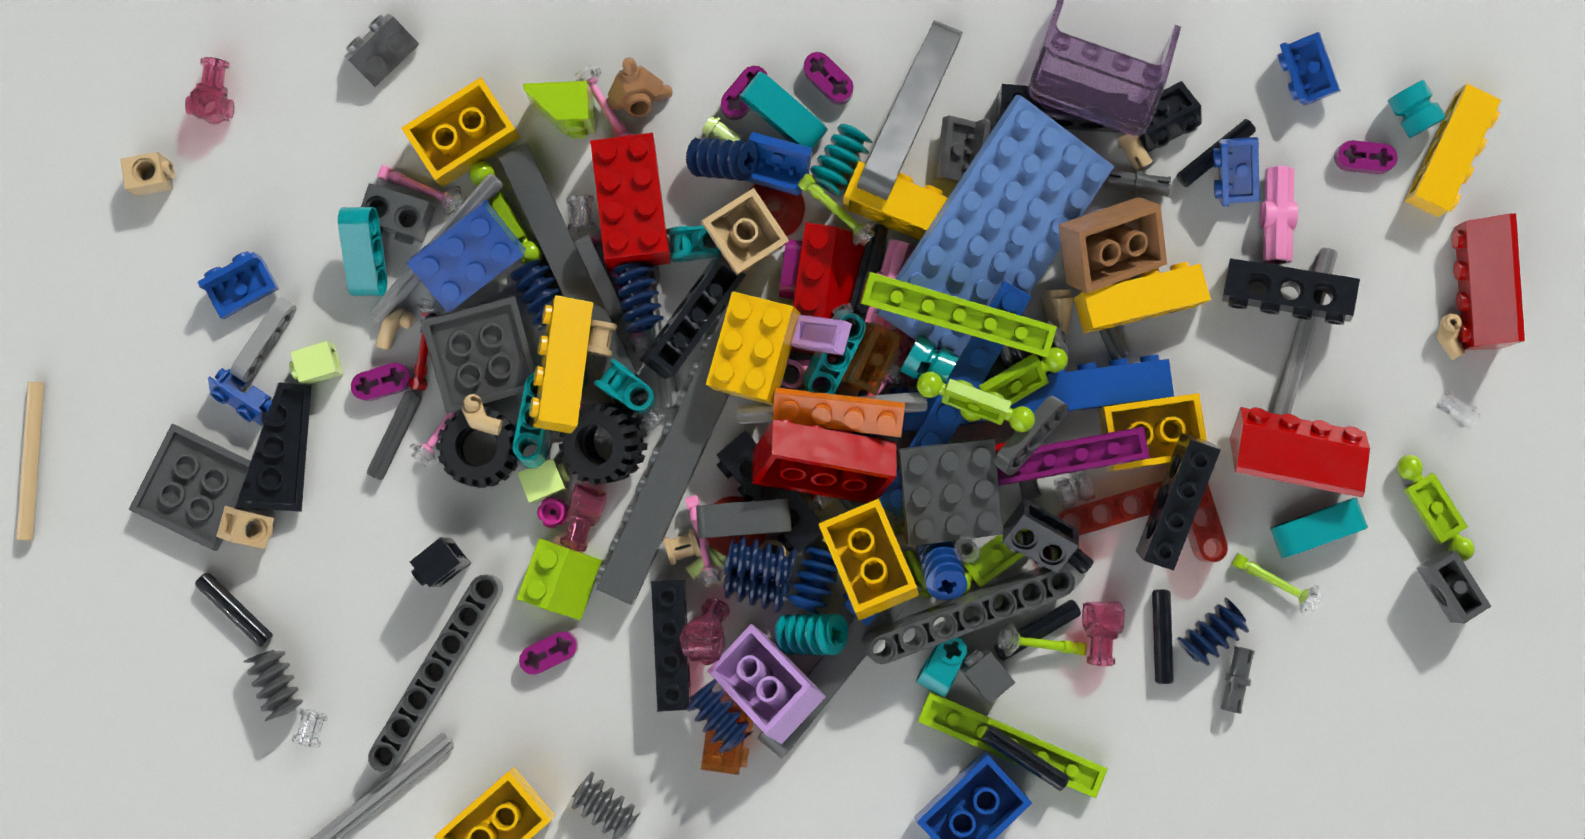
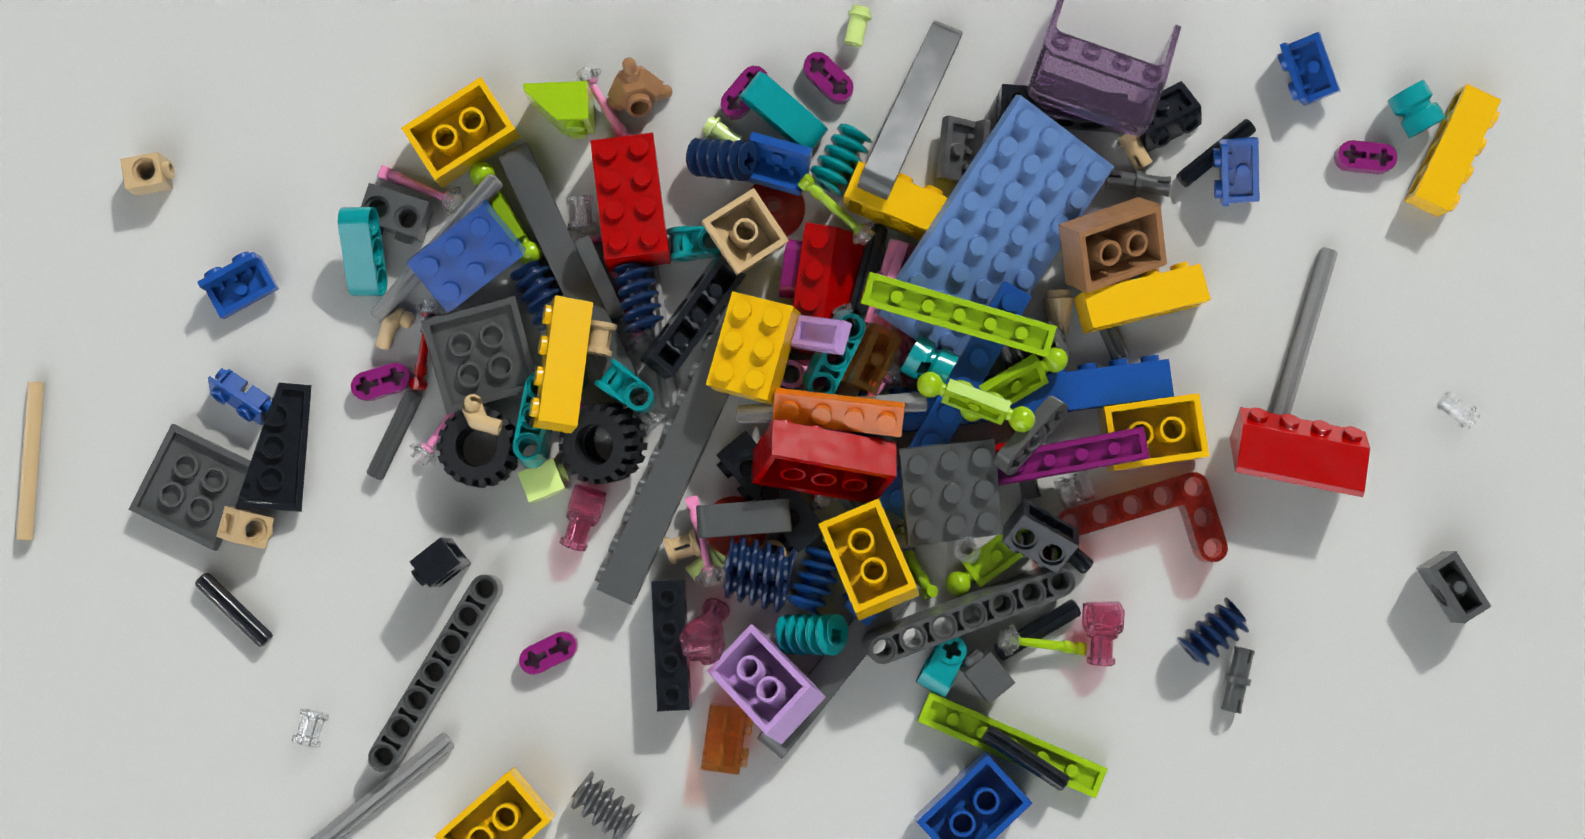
(210, 90): clear pink connector -> none
(263, 339): light grey beam -> none
(273, 683): dark grey piece -> none
(315, 363): yellowish green brick -> none
(380, 48): flat silver bracket -> none
(549, 520): dark pink plate -> none
(559, 579): lime slope -> none
(718, 717): dark blue piece -> none
(857, 25): none -> yellowish green pin
(942, 570): blue piece -> none
(1162, 636): black axle -> none
(1177, 501): black brick -> none
(1278, 215): bright pink piece -> none
(1308, 598): lime piece -> none
(1319, 527): teal beam -> none
(1340, 289): black brick -> none
(1435, 507): lime plate -> none
(1448, 334): tan arm -> none
(1488, 282): slope -> none

